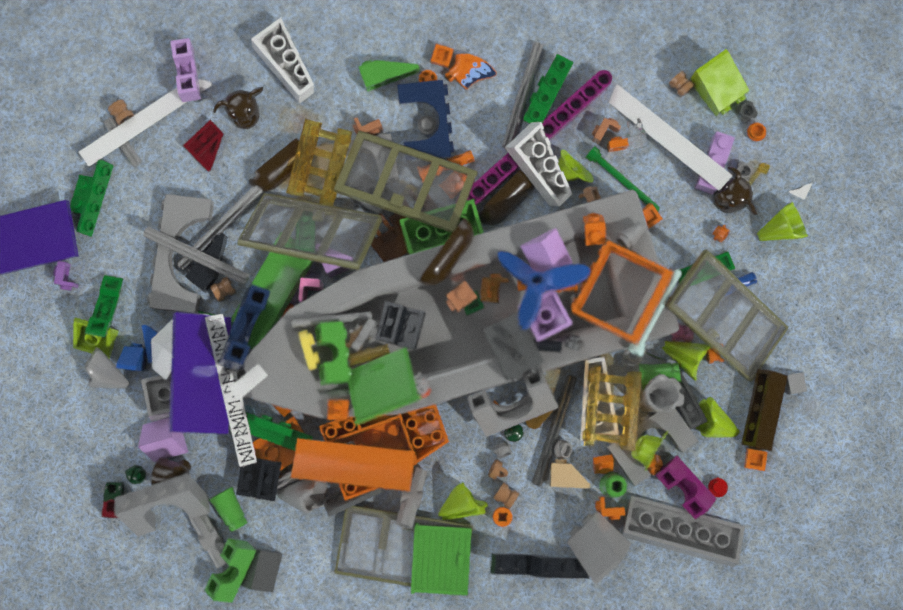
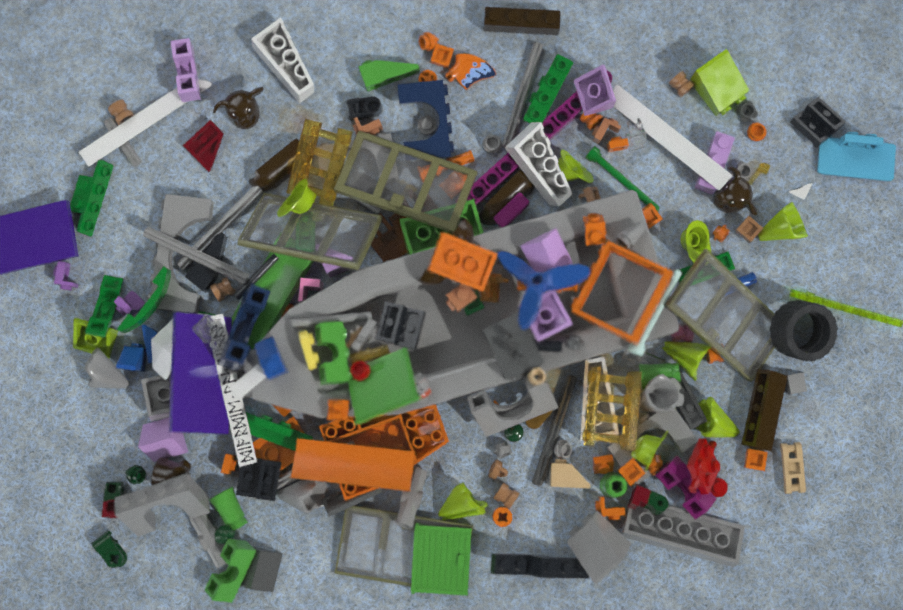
(108, 548): none -> dark green piece
(129, 304): none -> medium lavender bracket
(162, 281): none -> green slope
(207, 331): none -> clear plate
(223, 533): none -> dark green plate
(229, 464): none -> orange plate
(256, 276): none -> black bar
(271, 358): none -> blue slope
(299, 200): none -> lime piece
(360, 370): none -> red plate
(362, 108): none -> black piece
(428, 41): none -> orange plate
(462, 261): none -> orange plate
(492, 144): none -> light grey plate
(511, 210): none -> magenta slope
(522, 21): none -> dark brown brick
(537, 371): none -> tan hinge
(591, 120): none -> orange wheel
(595, 91): none -> lavender slope
(631, 471): none -> orange plate
(648, 499): none -> leg
(695, 239): none -> lime piece
(703, 466): none -> red plate
(749, 229): none -> medium nougat tile
(793, 468): none -> tan plate
(810, 297): none -> clear neon green bar
(818, 122): none -> black slope
(823, 333): none -> black tyre
(857, 157): none -> medium azure bracket

